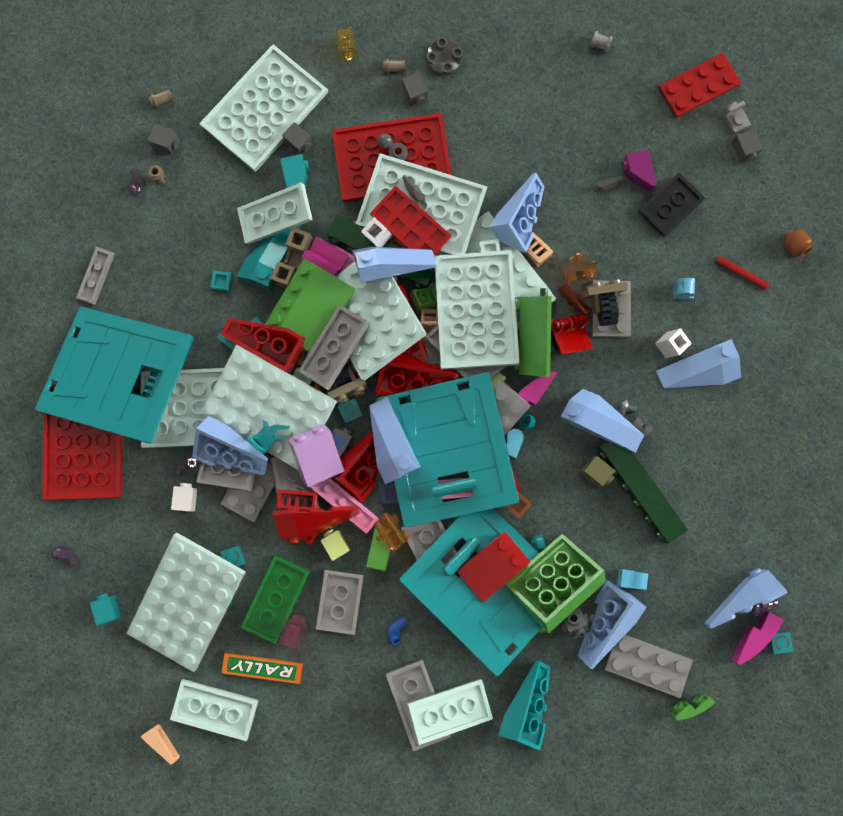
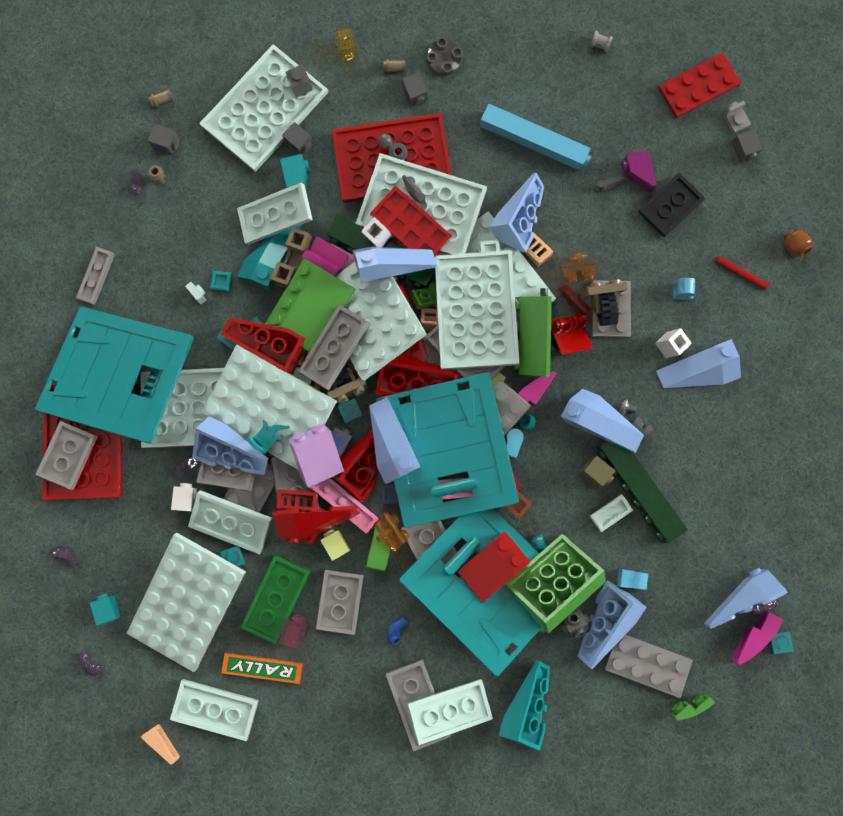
(66, 455): none -> light grey plate
(88, 666): none -> clear purple arm
(197, 292): none -> light aqua plate
(229, 522): none -> light aqua plate
(299, 80): none -> dark grey brick
(535, 137): none -> medium azure brick
(611, 513): none -> light aqua plate

